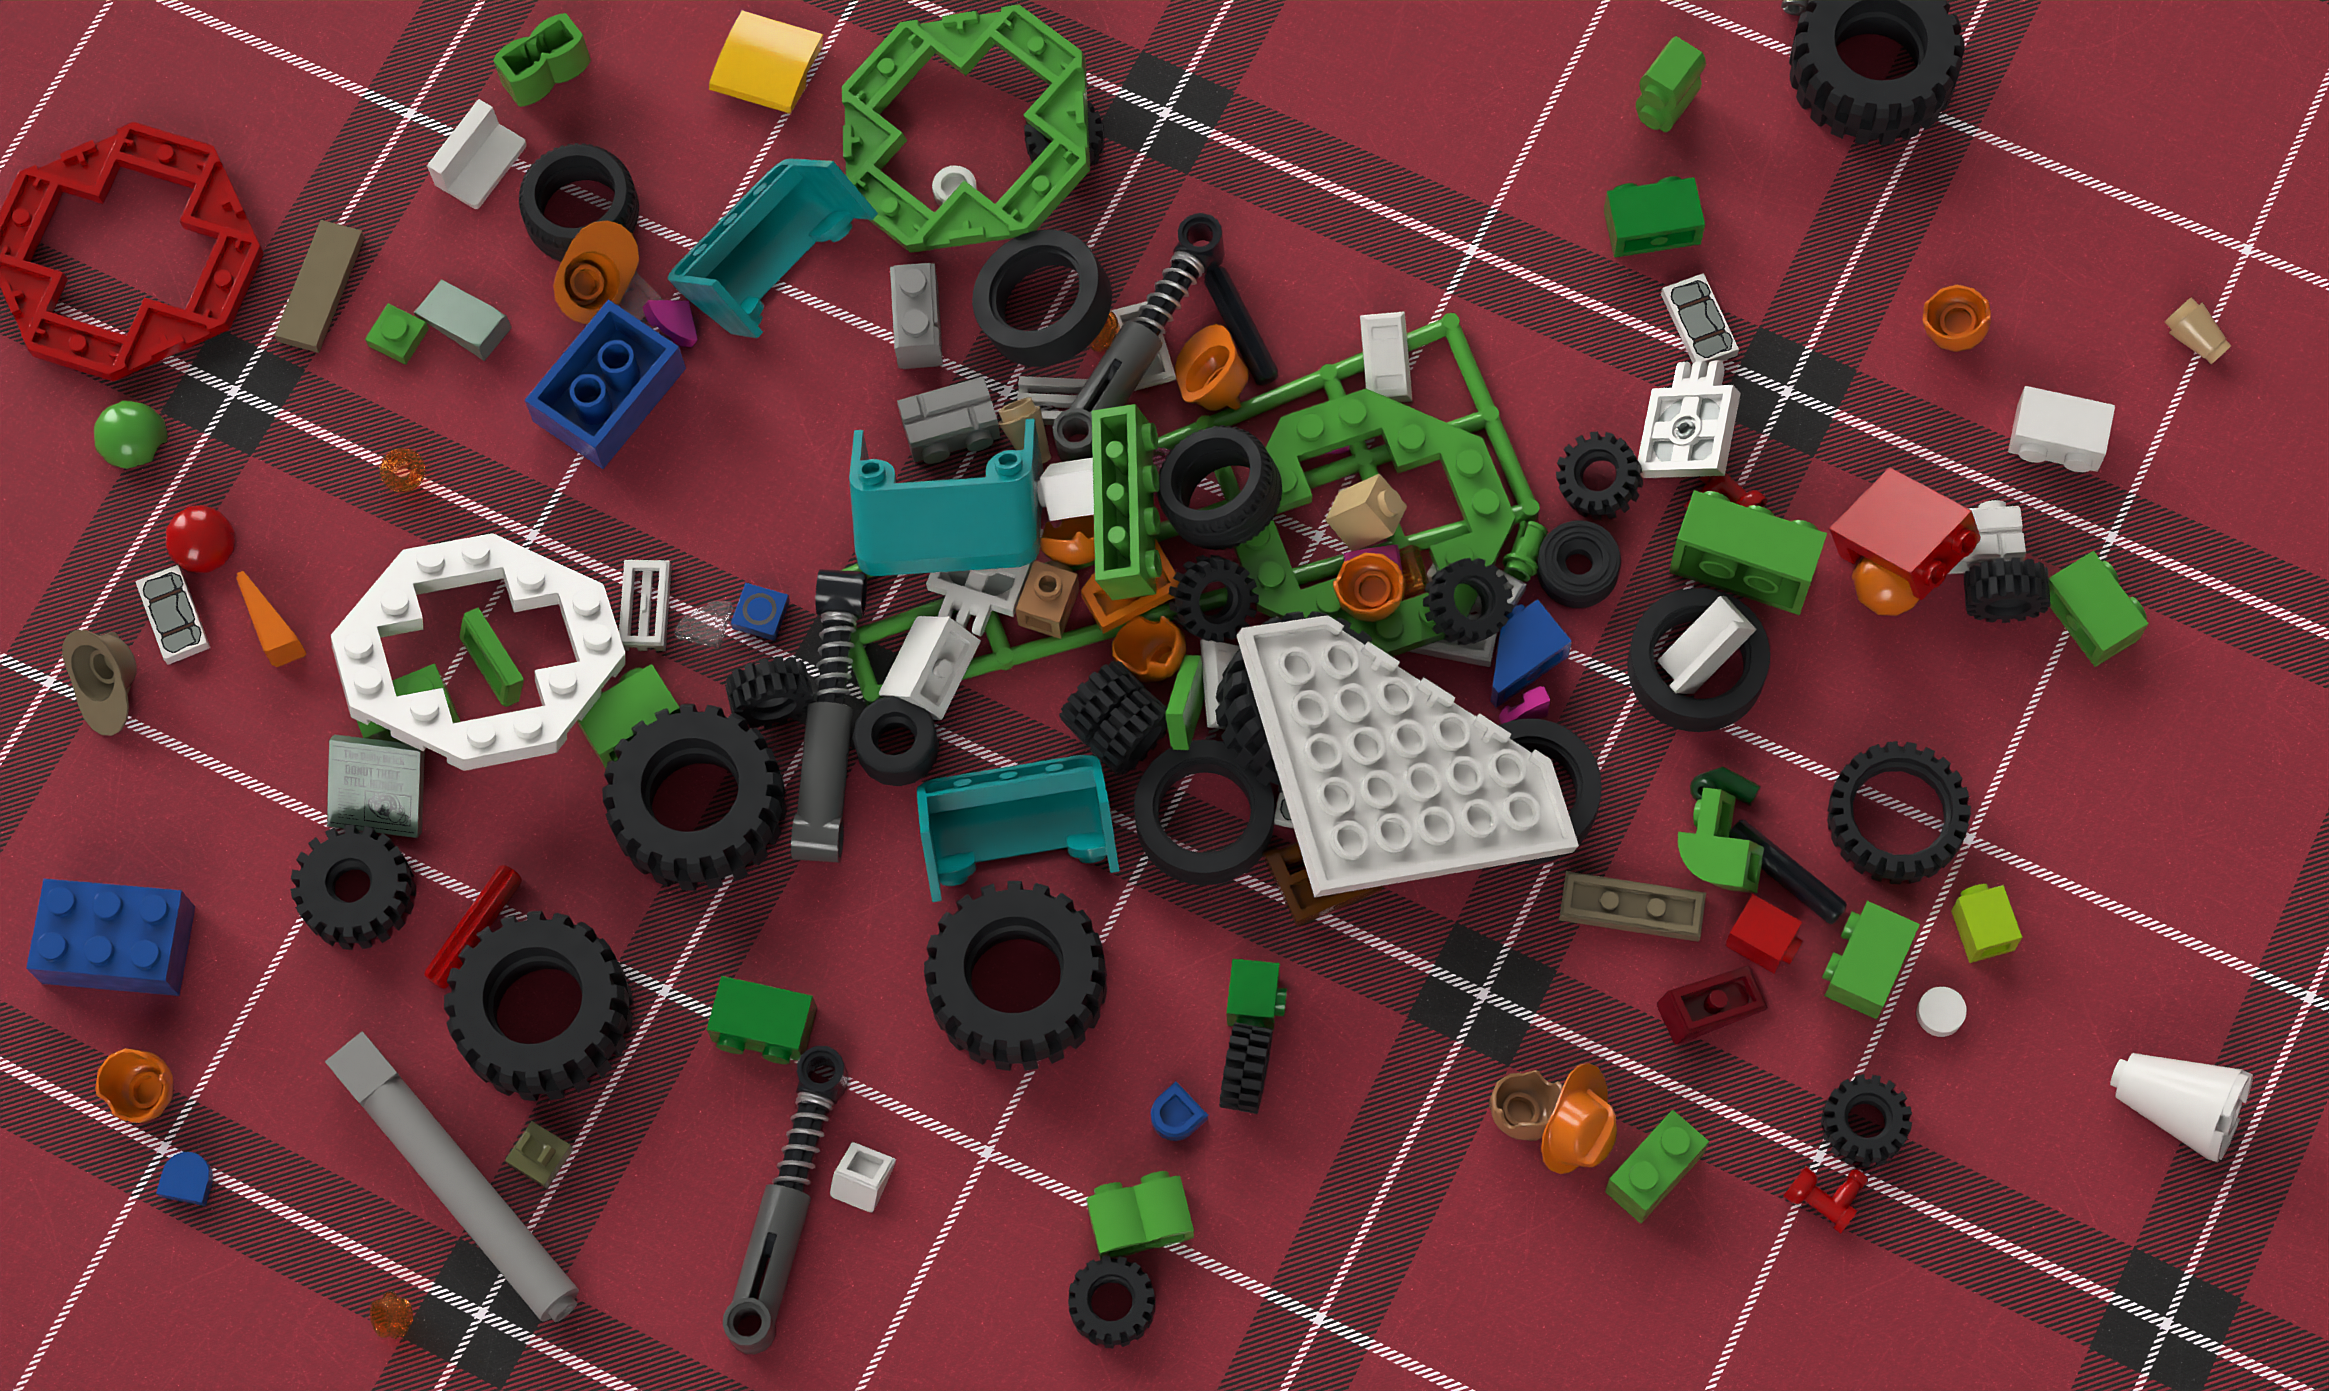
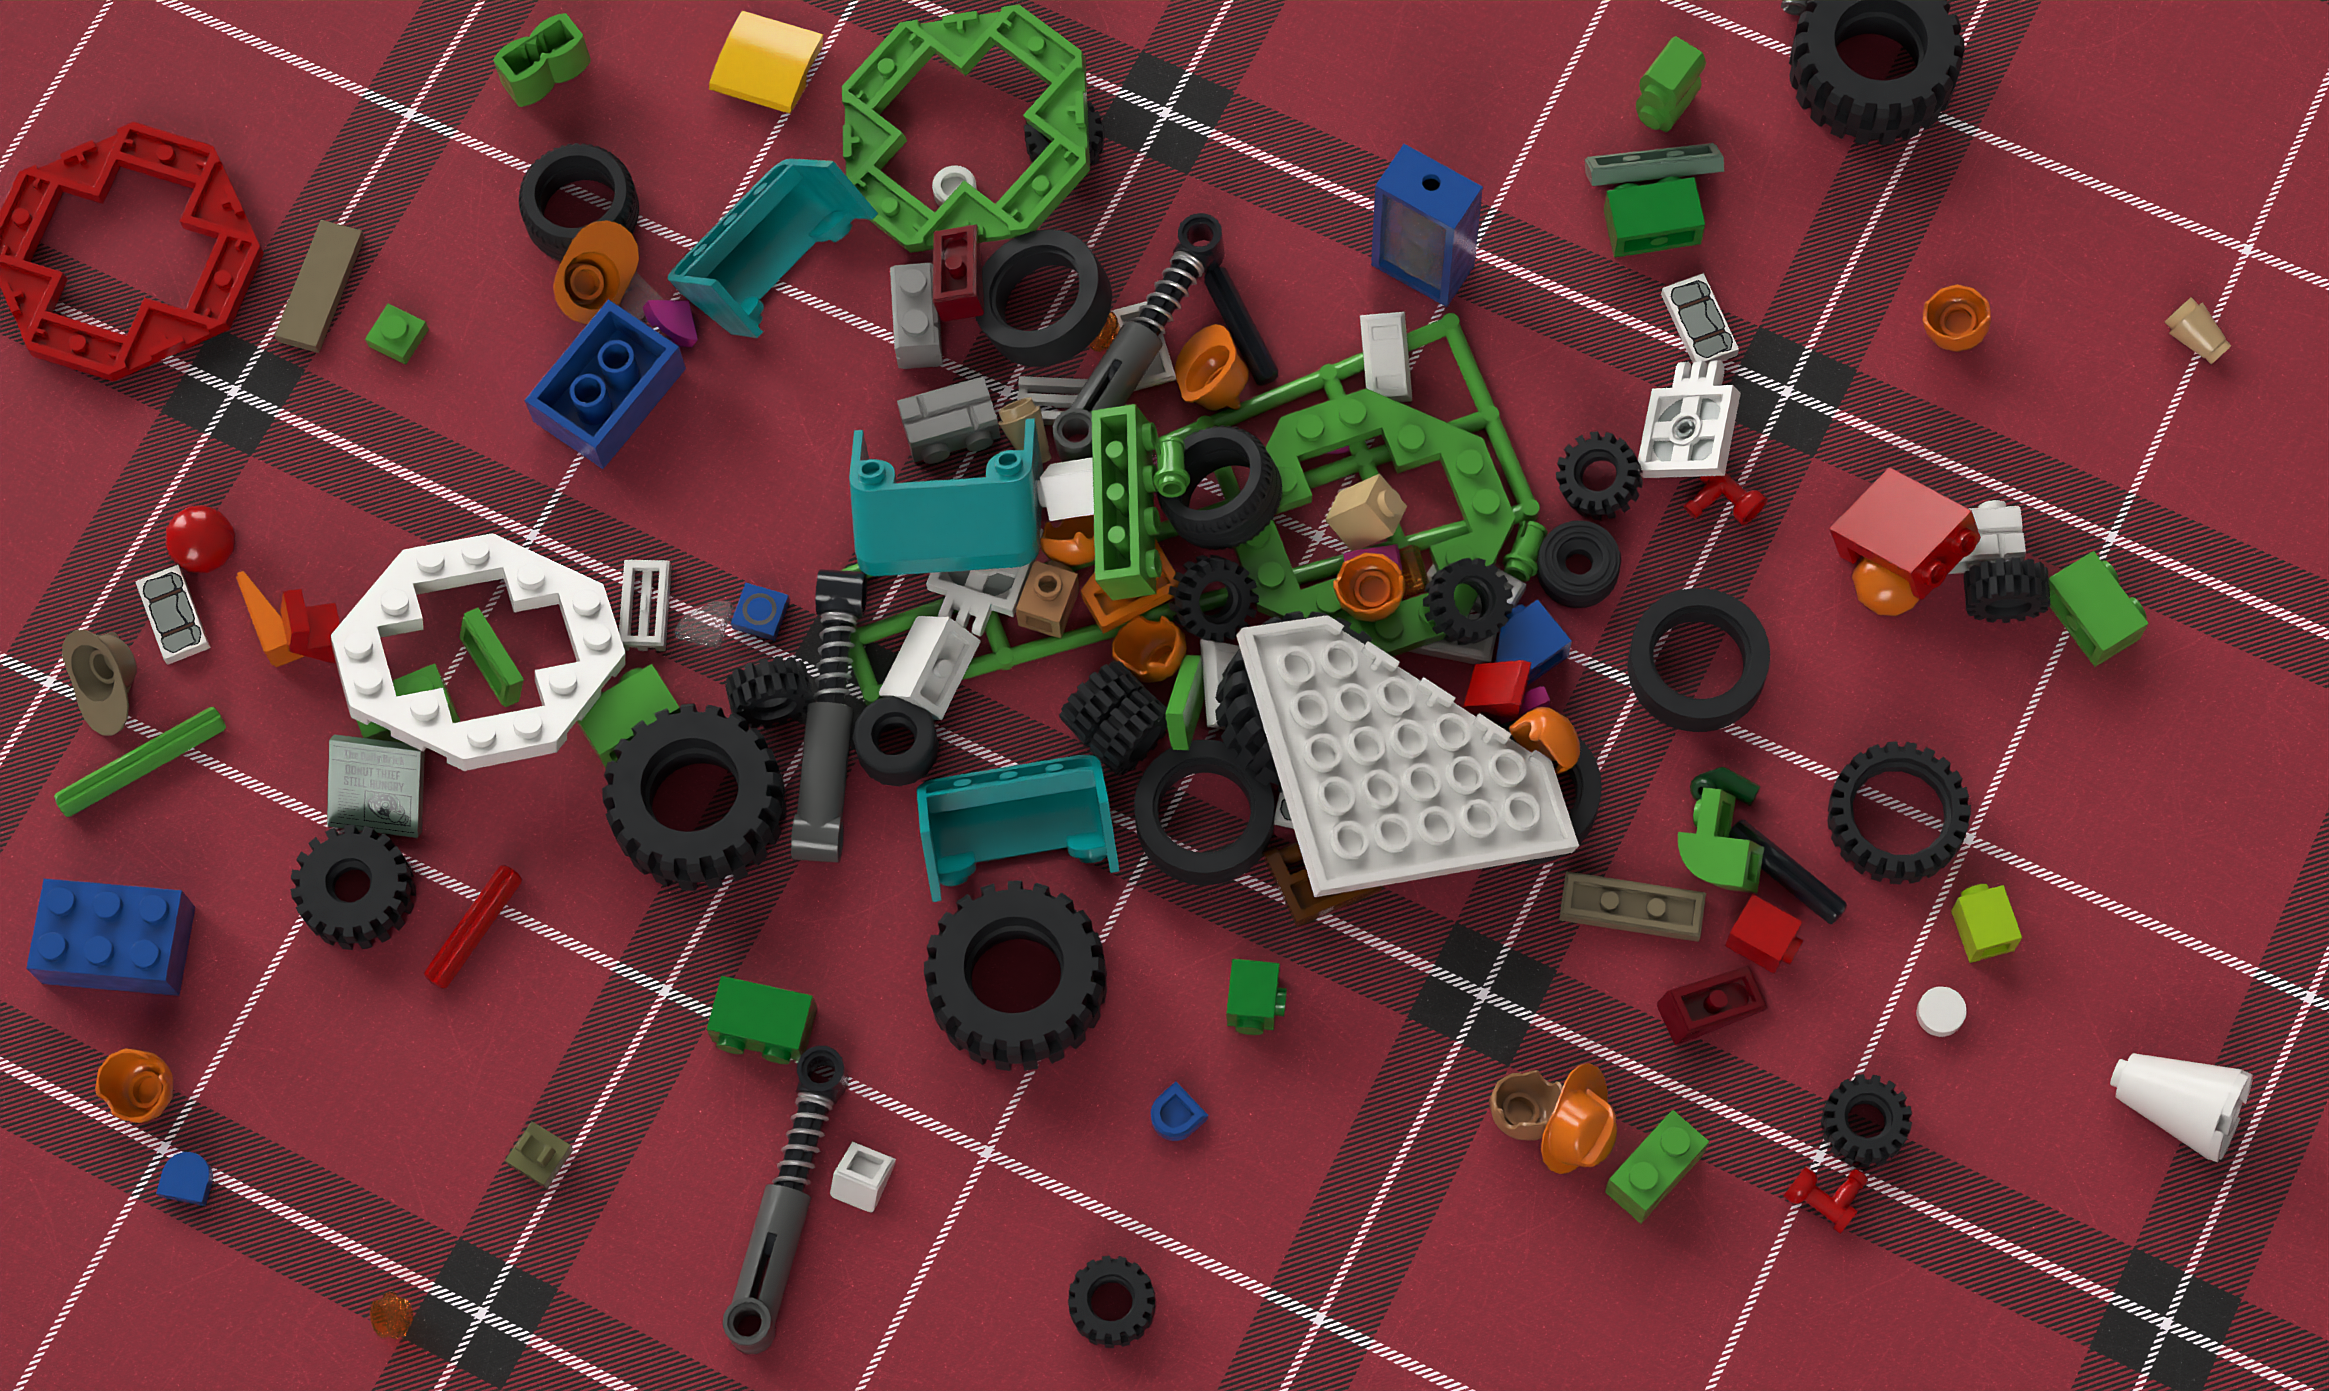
(129, 434): bright green hair -> none
(139, 761): none -> bright green axle
(308, 627): none -> red slope
(402, 458): clear orange plate -> none
(454, 1179): light grey brick -> none
(464, 319): slope -> none
(475, 156): white panel -> none
(502, 960): black tyre -> none
(957, 273): none -> dark red slope
(1140, 1215): bright green brick -> none
(1171, 476): none -> bright green pin
(1245, 1068): black tyre -> none
(1425, 225): none -> blue brick
(1498, 688): none -> red slope
(1550, 735): none -> orange hair
(1654, 164): none -> sand green tile
(1705, 646): white panel -> none
(1747, 551): bright green brick -> none
(1871, 959): bright green brick -> none
(2061, 429): white brick -> none

